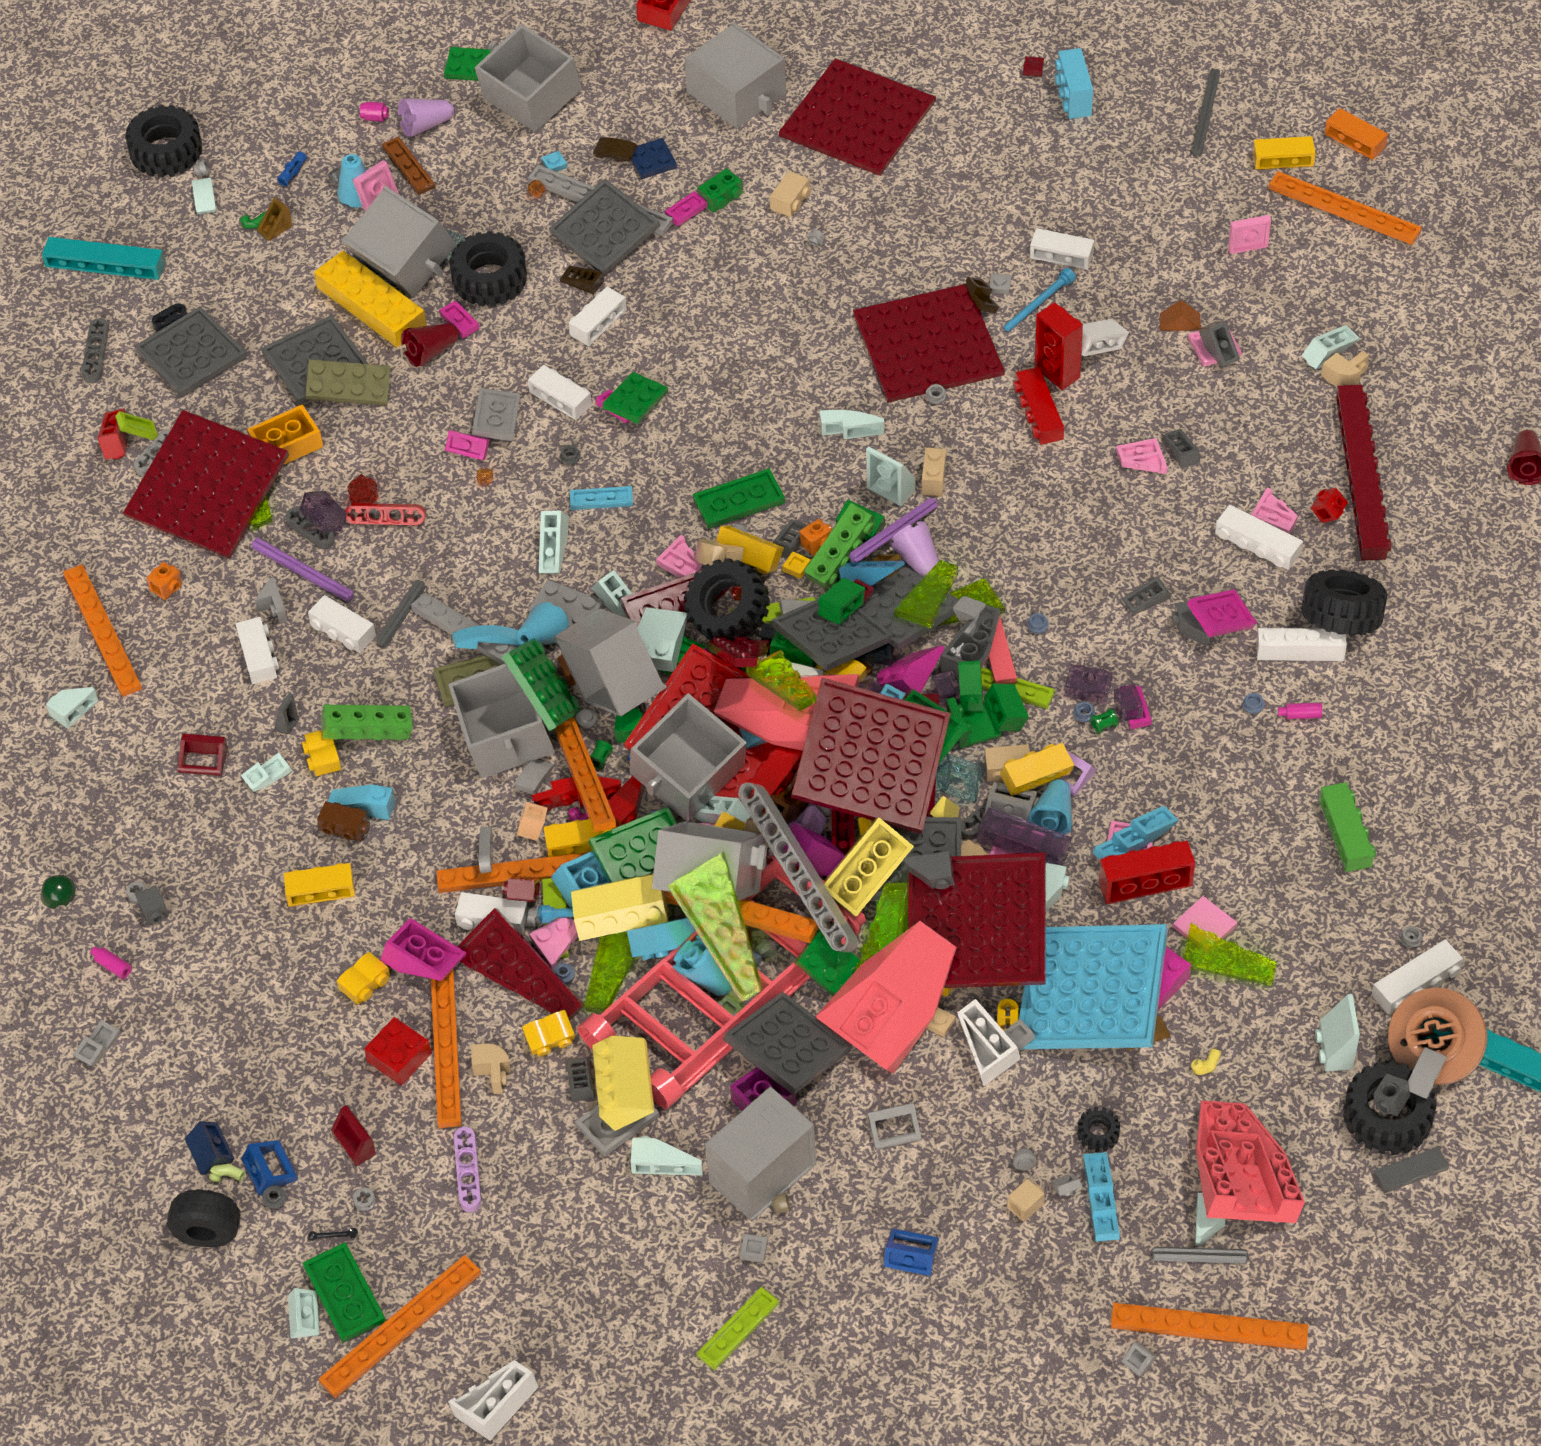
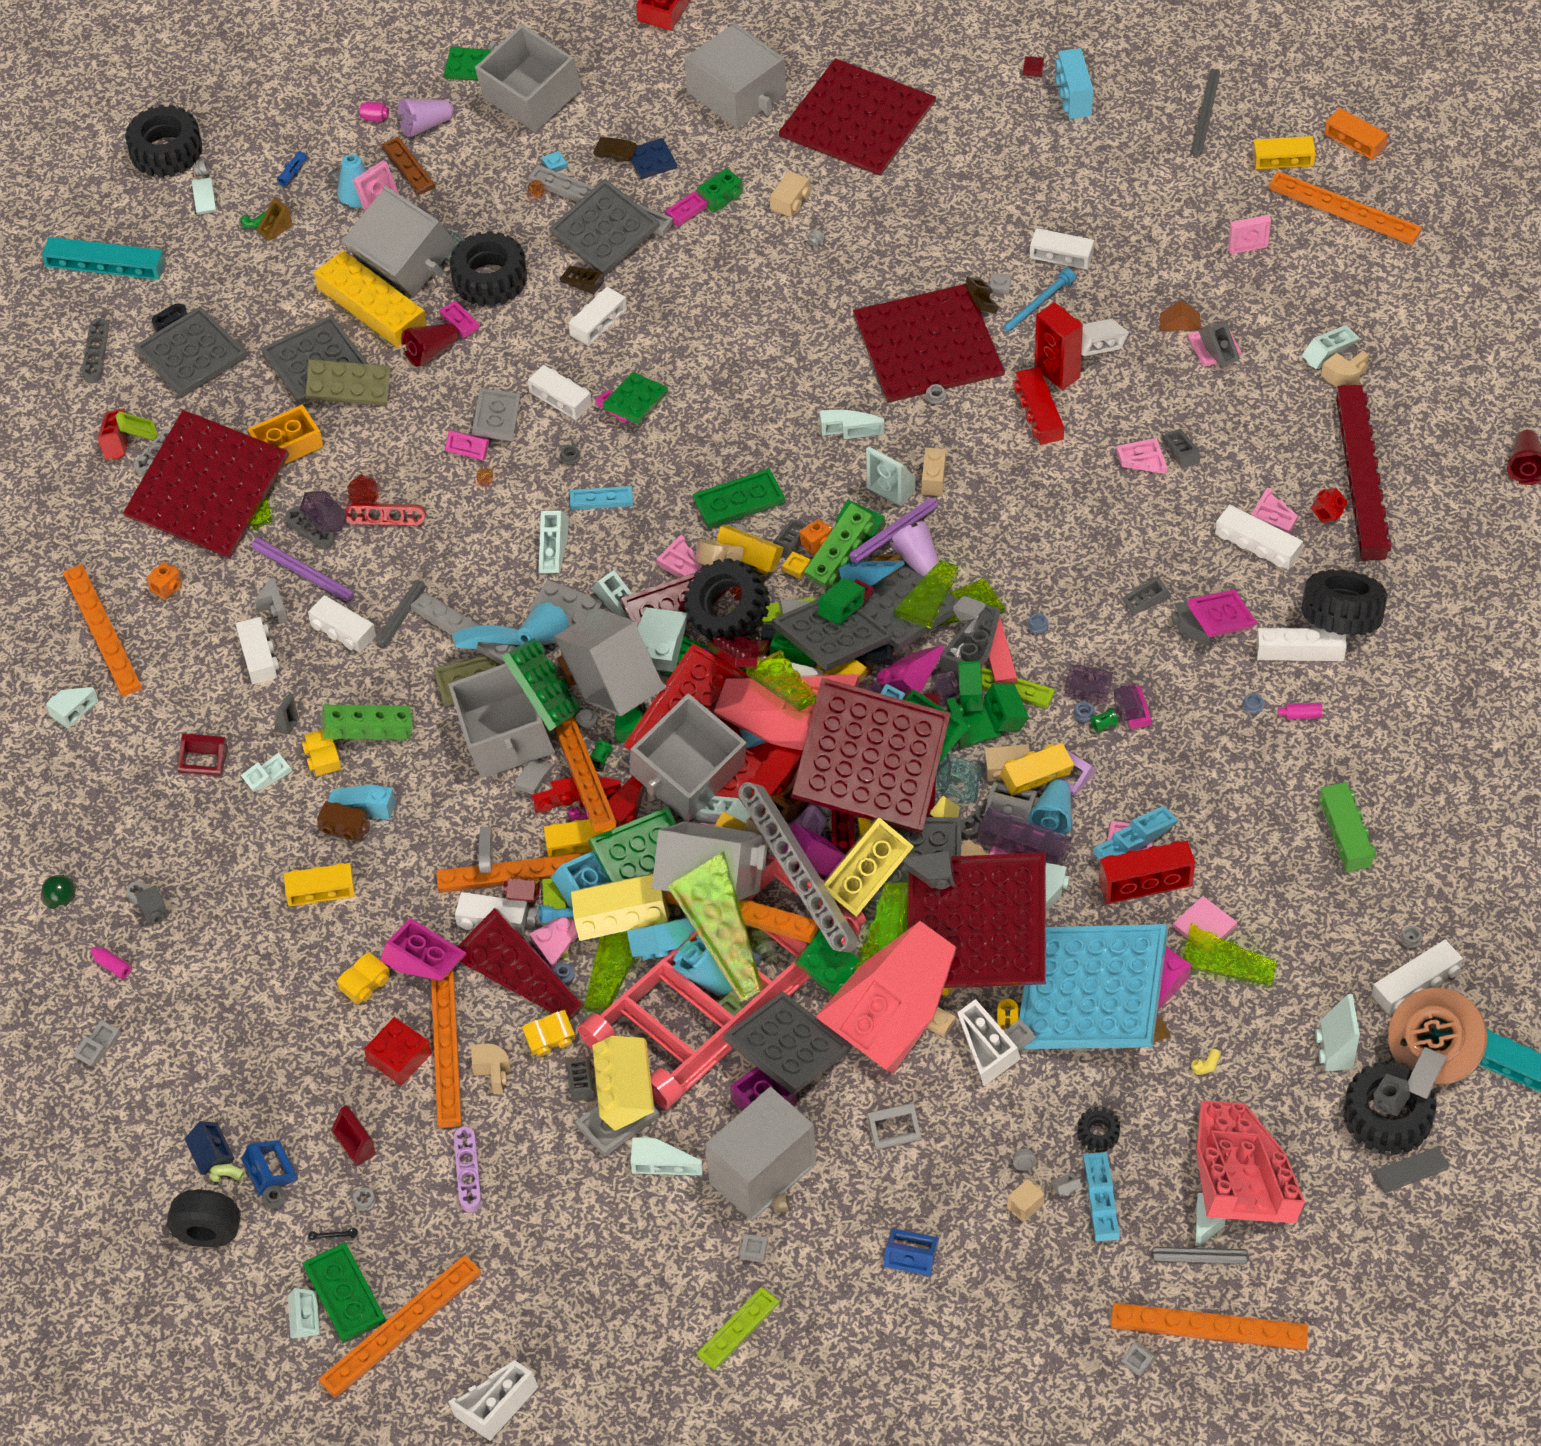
(531, 821): light nougat brick -> none

